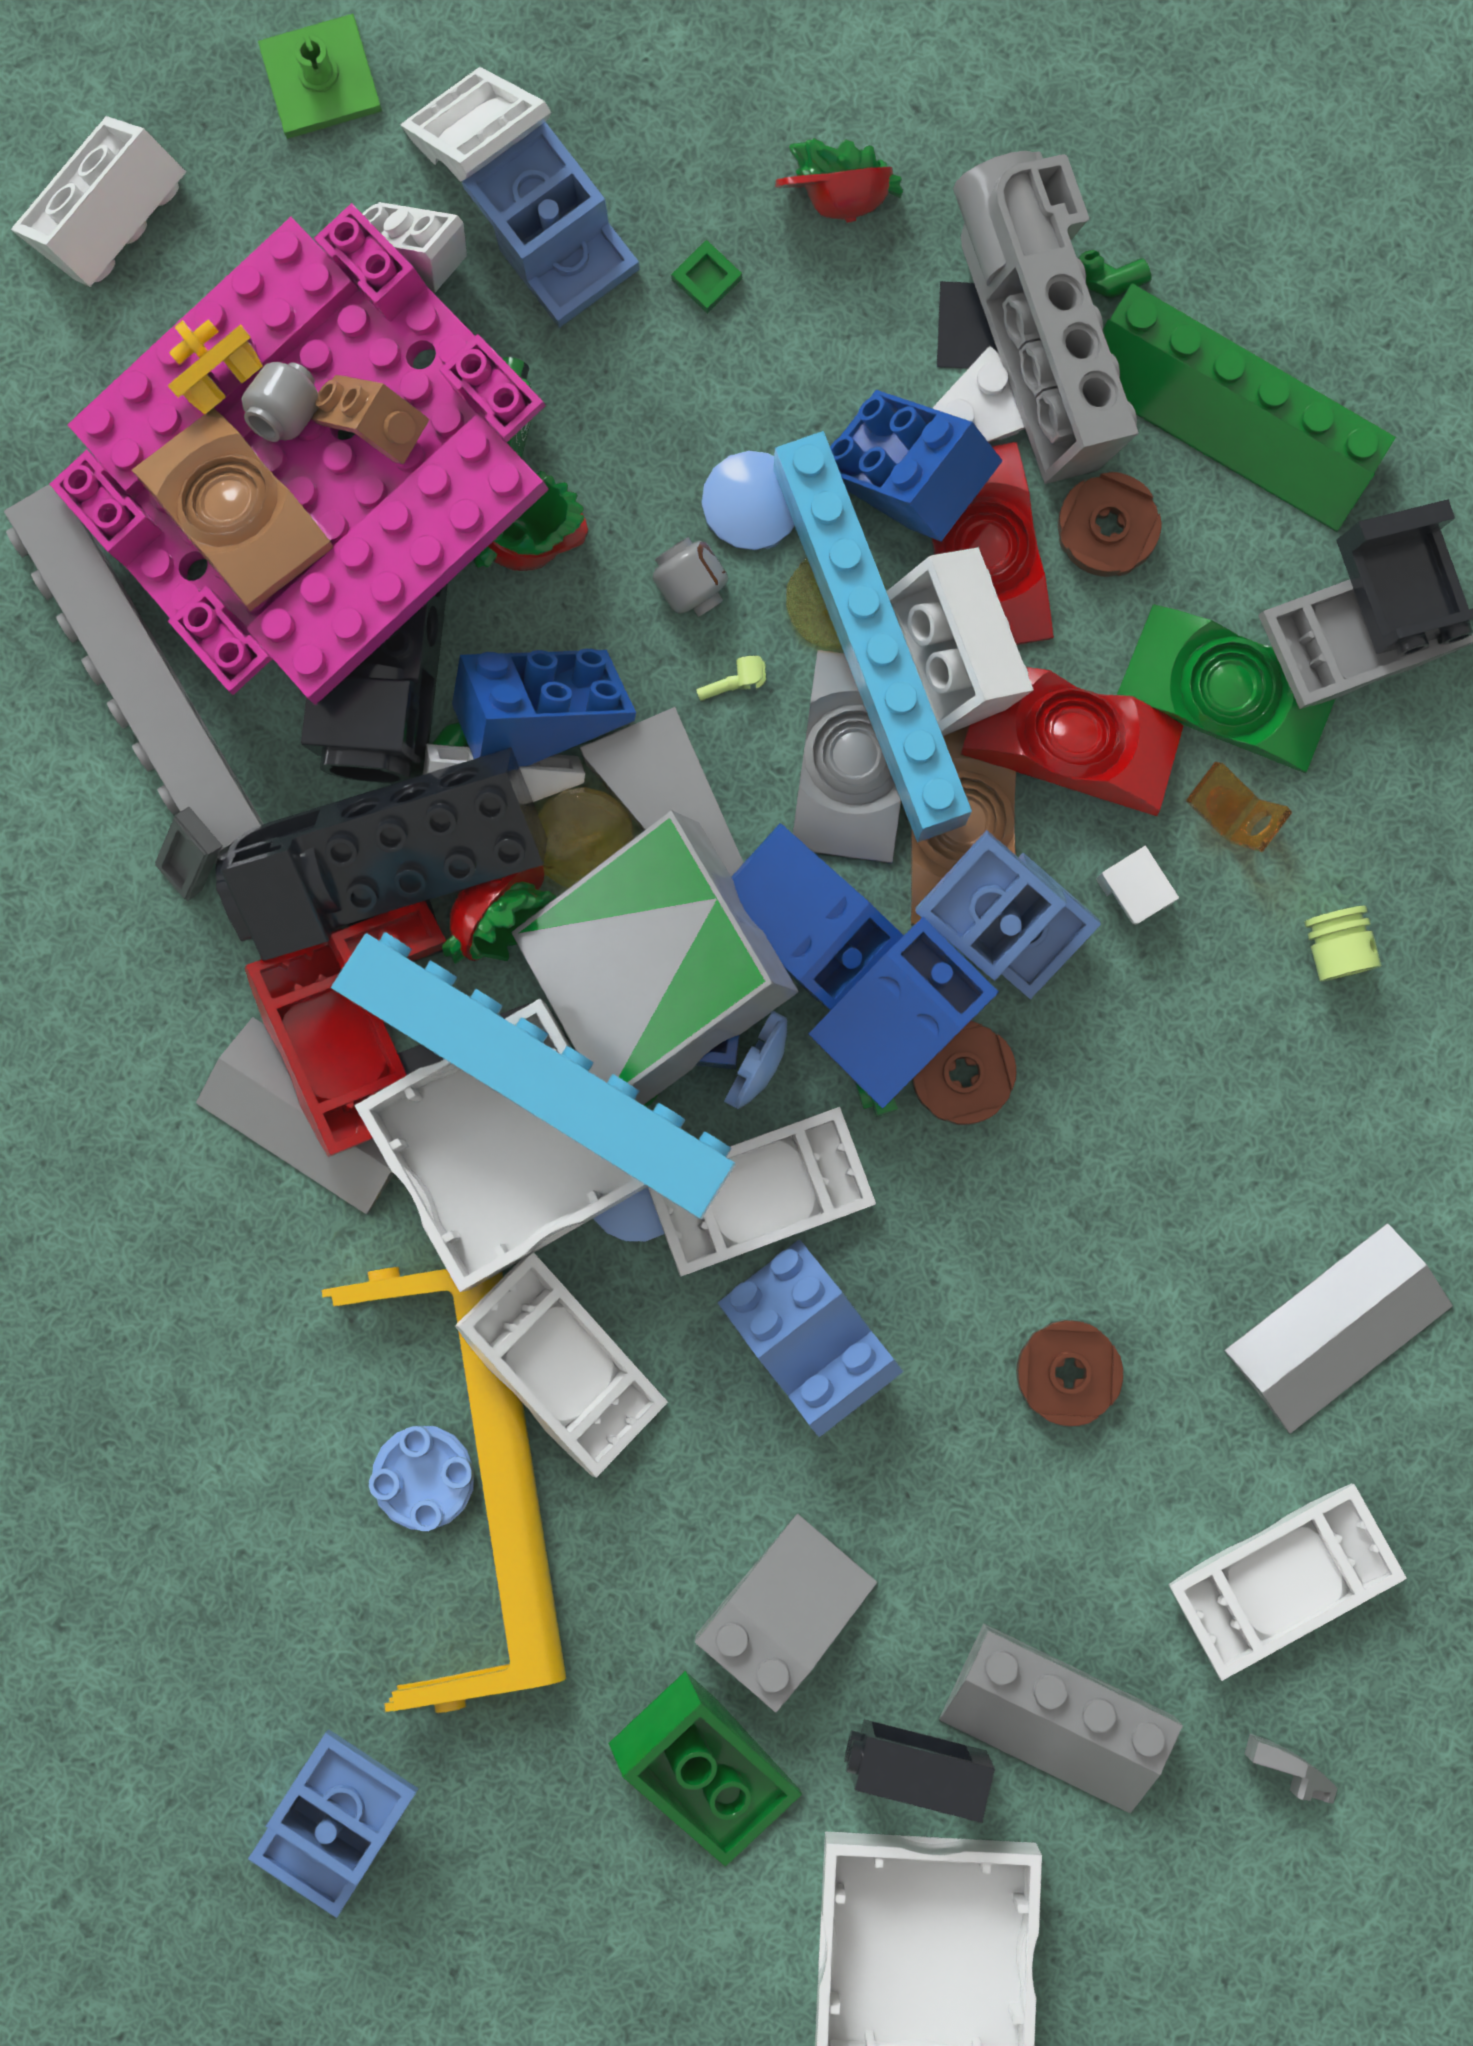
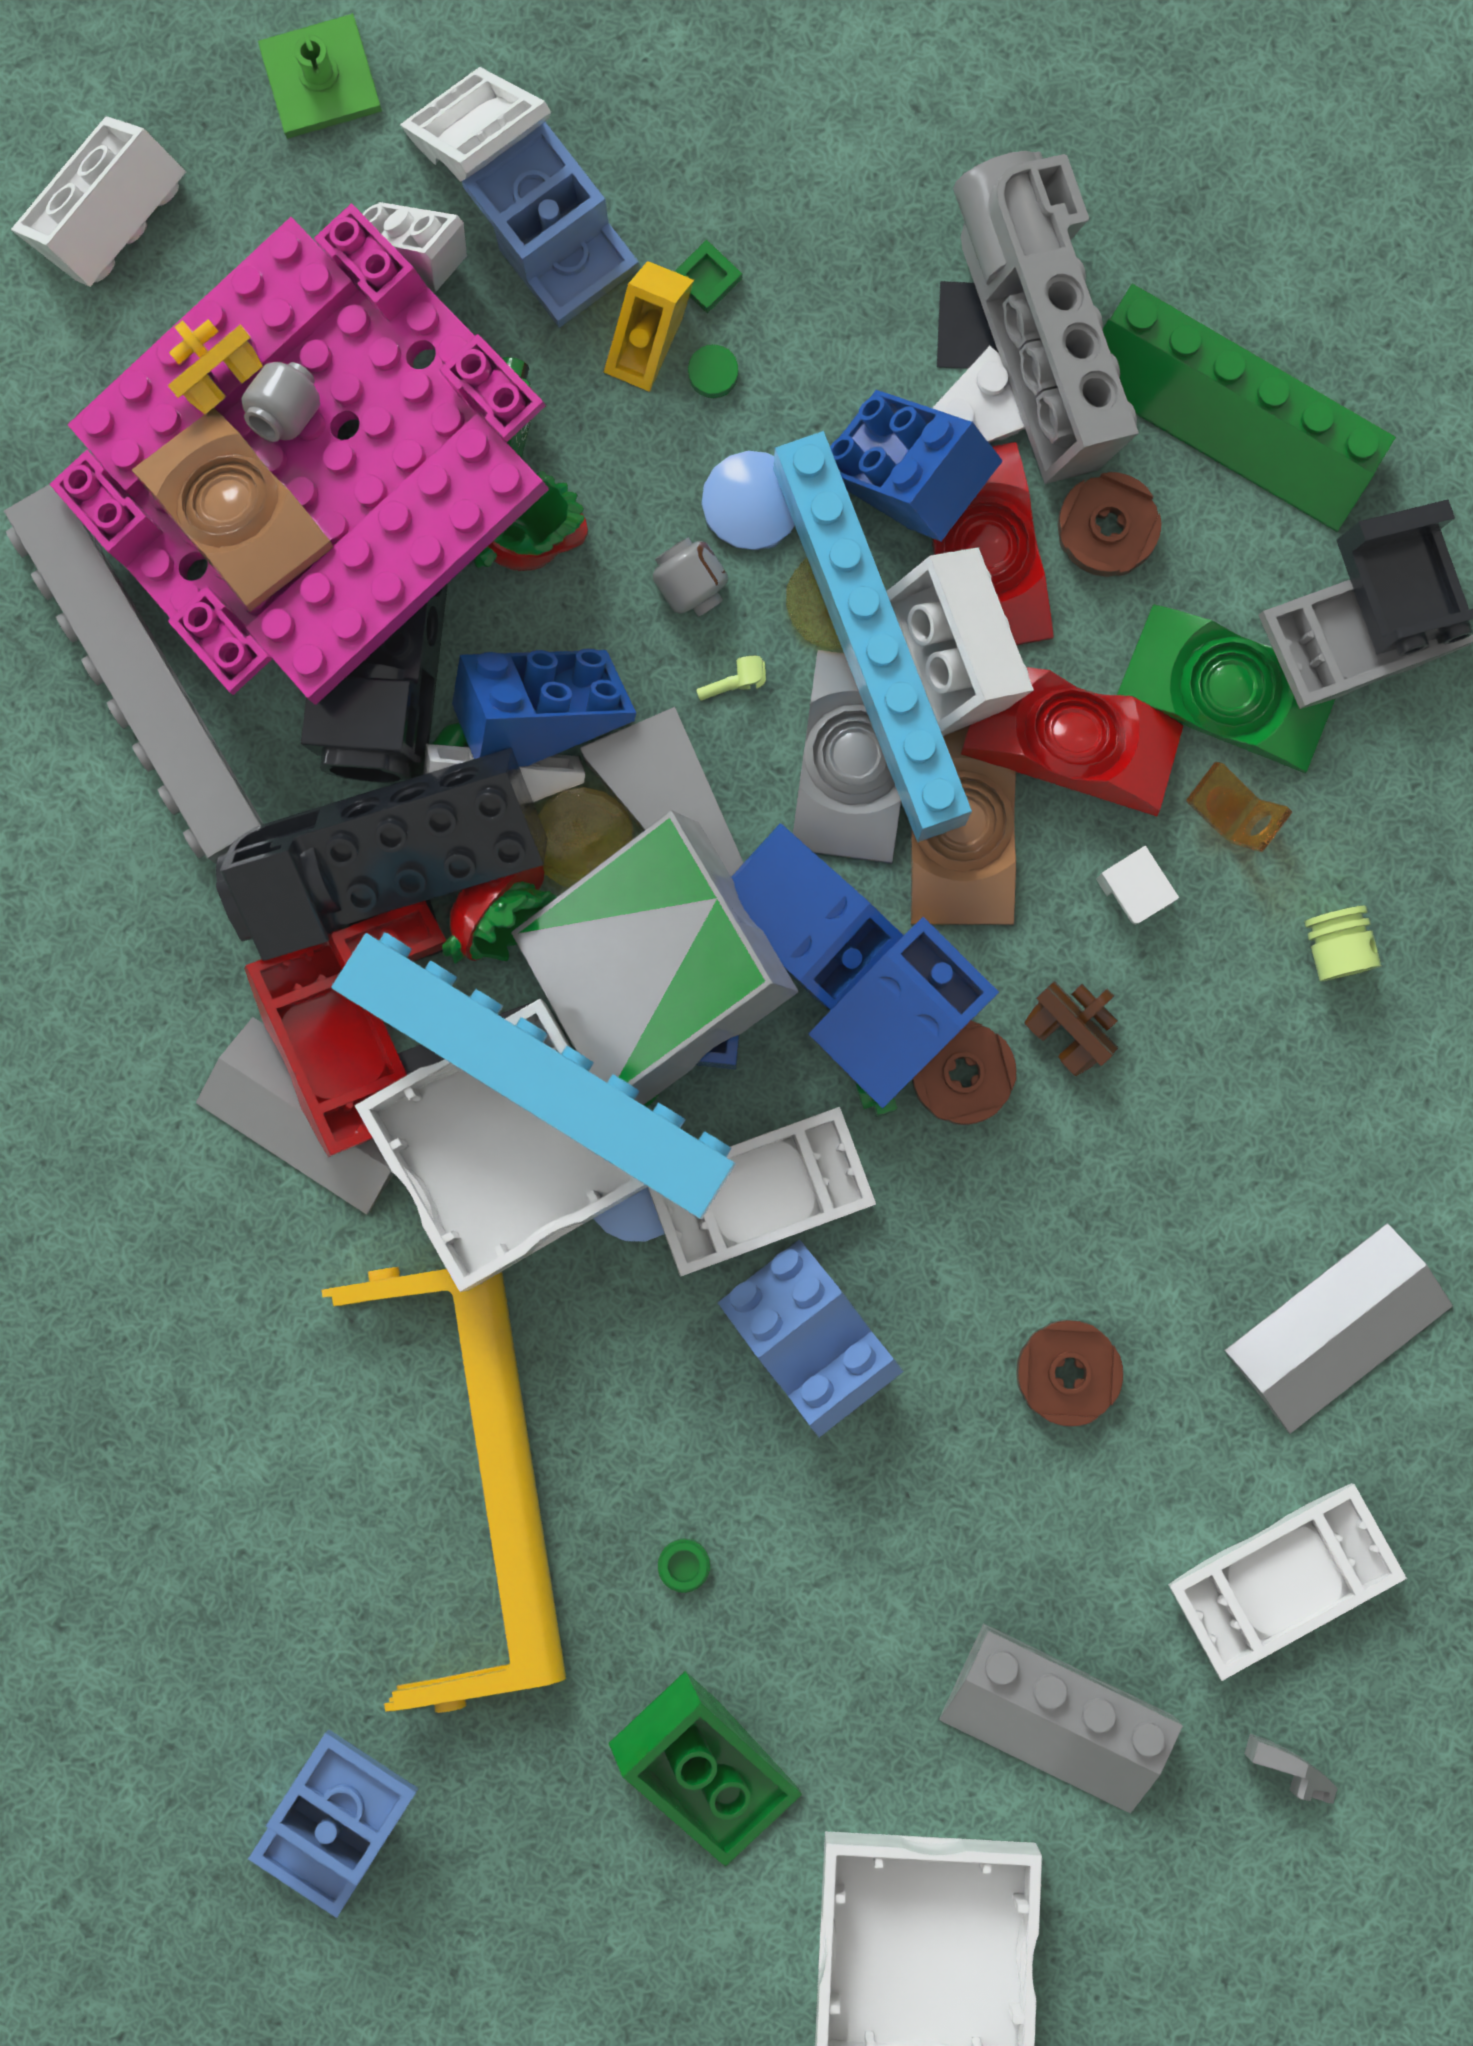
(188, 853): dark grey tile -> none
(372, 414): medium nougat bracket -> none
(422, 1477): light blue dish -> none
(561, 1364): white slope -> none
(647, 324): none -> yellow slope
(684, 1565): none -> green tile
(713, 371): none -> green tile
(760, 1062): light blue dish -> none
(785, 1612): light grey slope -> none
(841, 180): hair -> none
(920, 1770): black window -> none
(1007, 915): medium blue bracket -> none
(1090, 1042): none -> reddish brown hips
(1112, 281): green arm -> none

